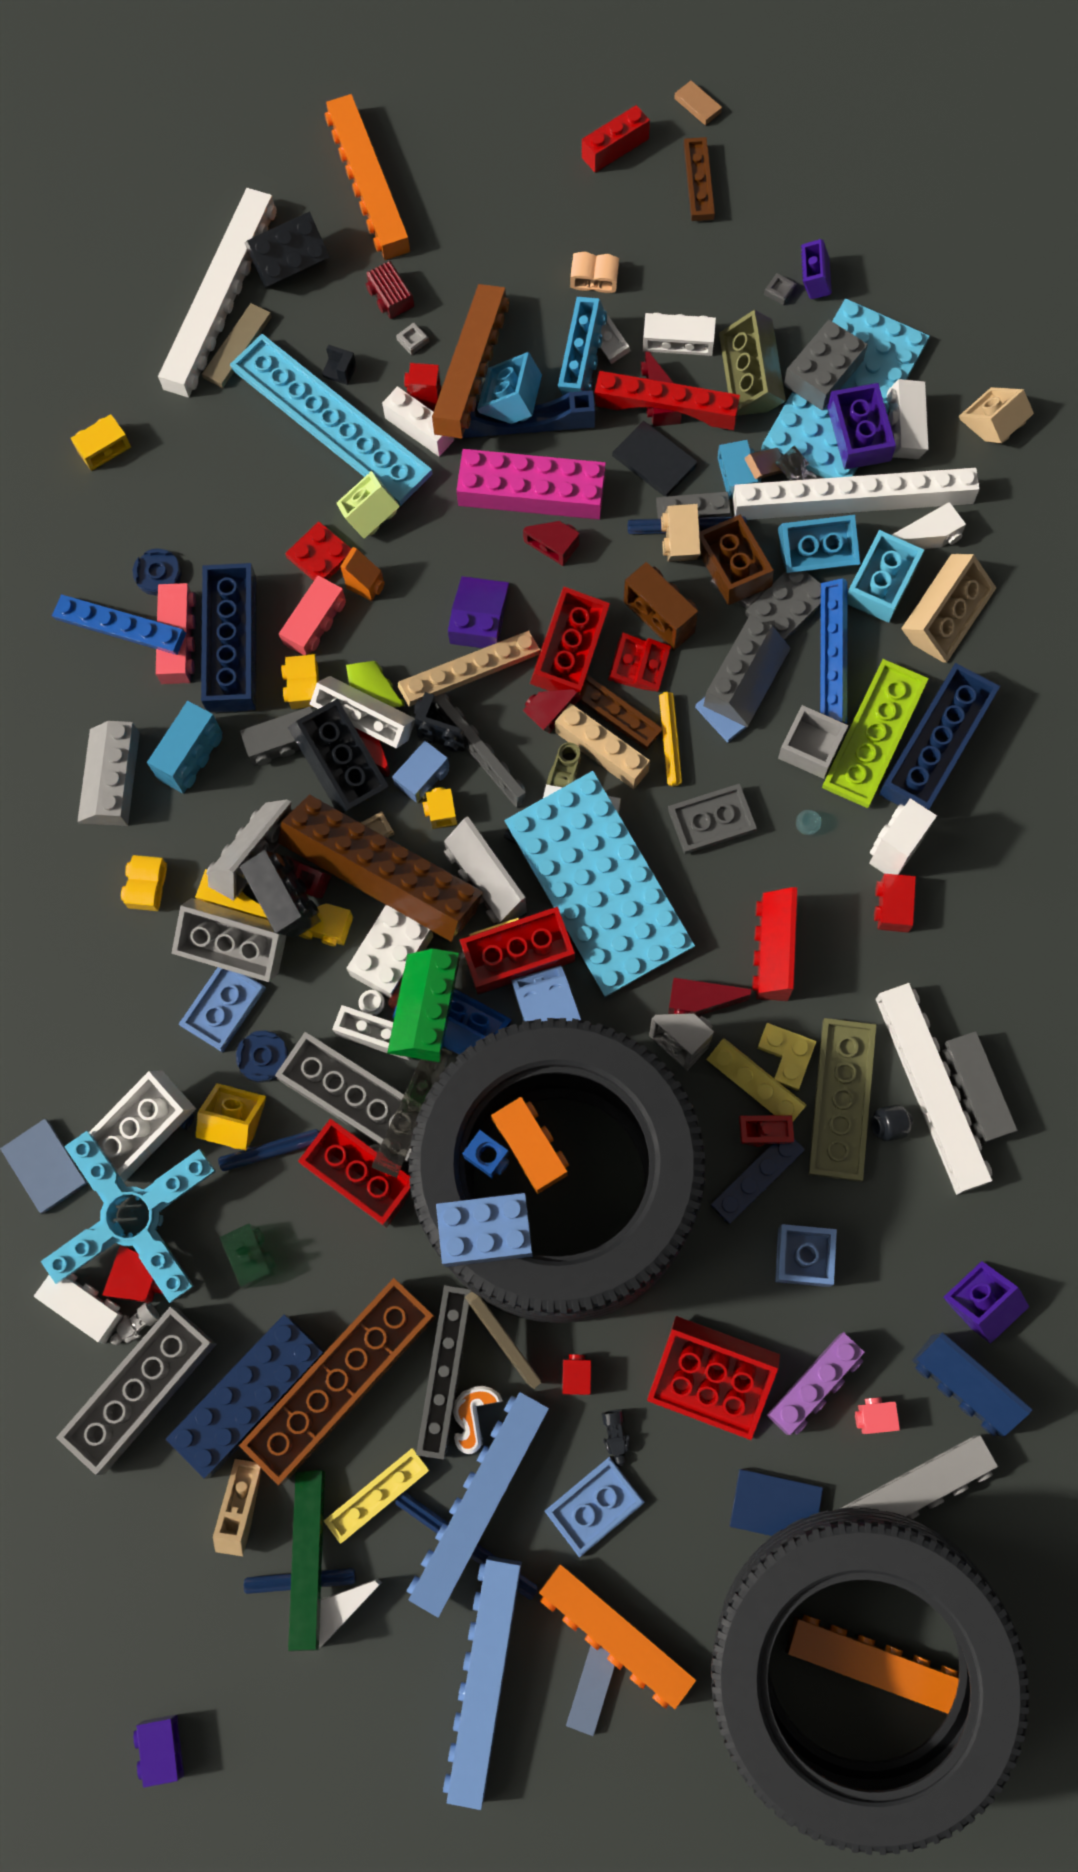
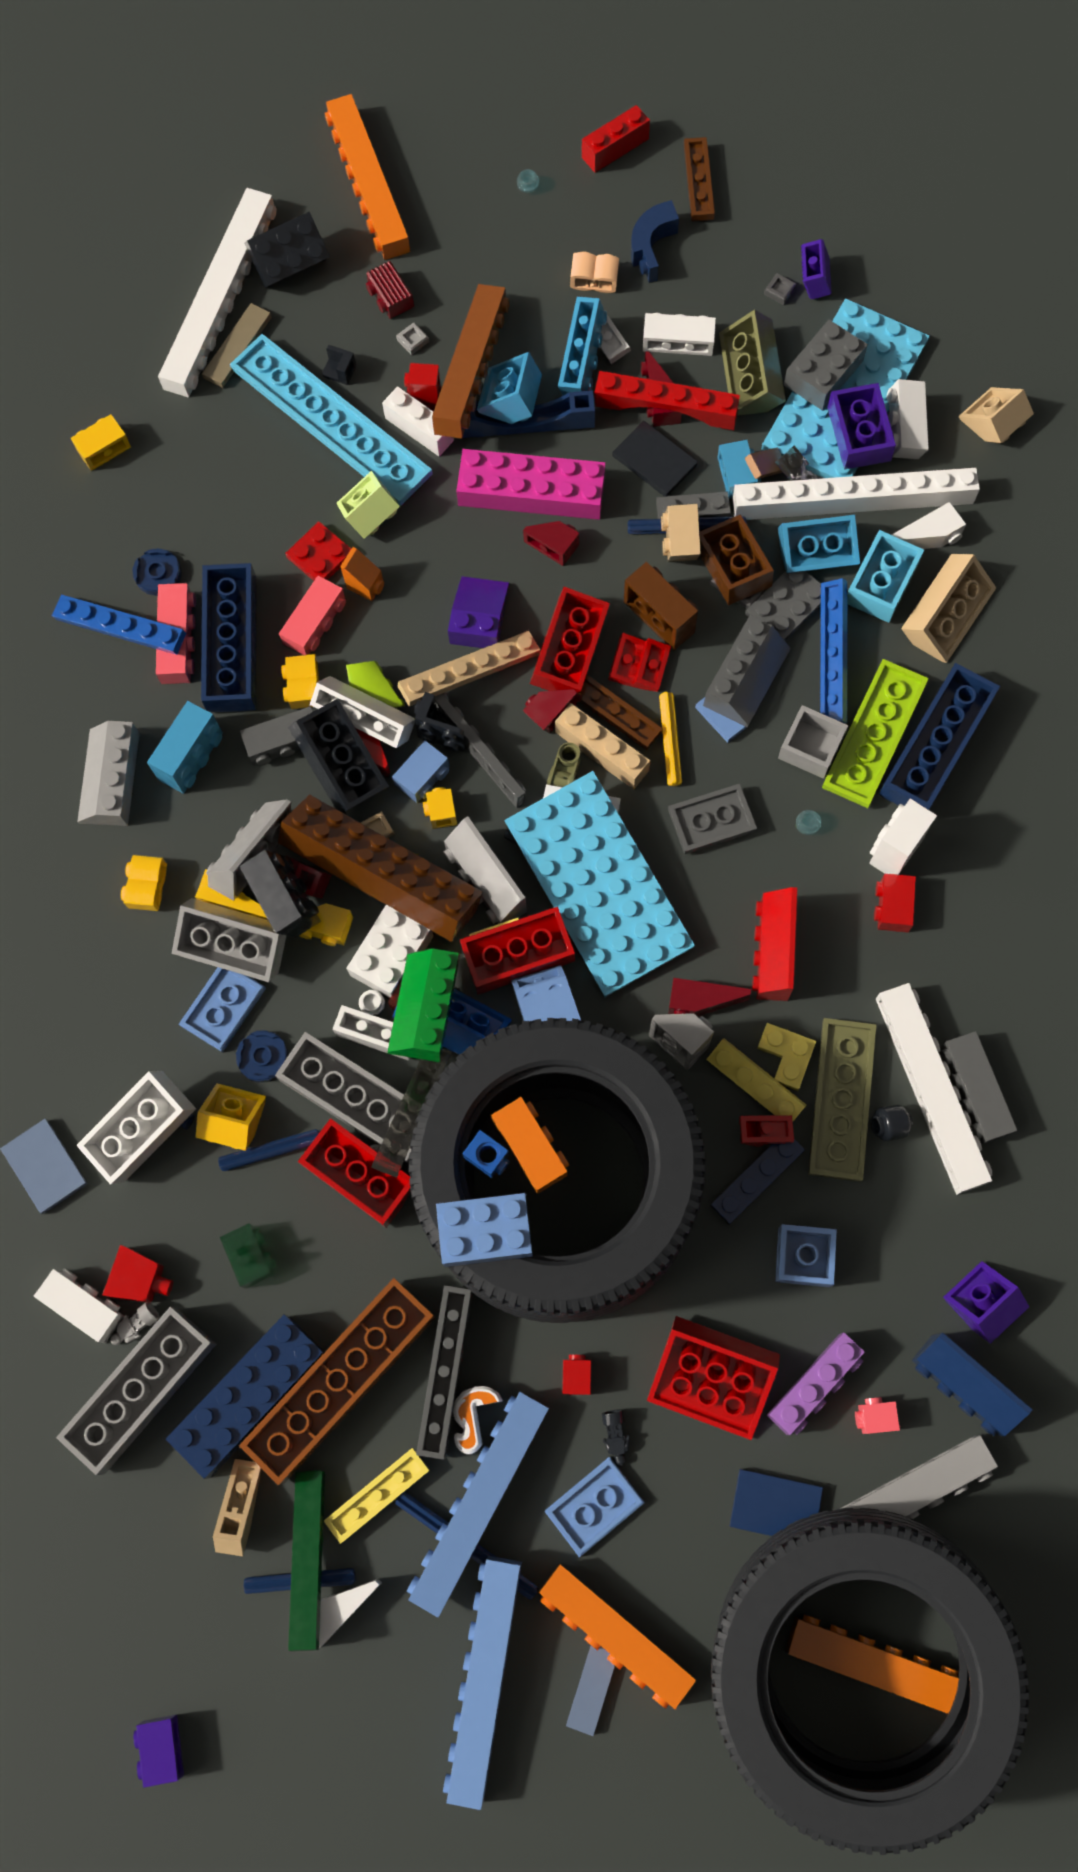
(105, 1233): medium azure piece -> none
(503, 1339): dark tan tile -> none
(527, 181): none -> clear light blue plate
(650, 227): none -> dark blue arch
(698, 102): medium nougat tile -> none

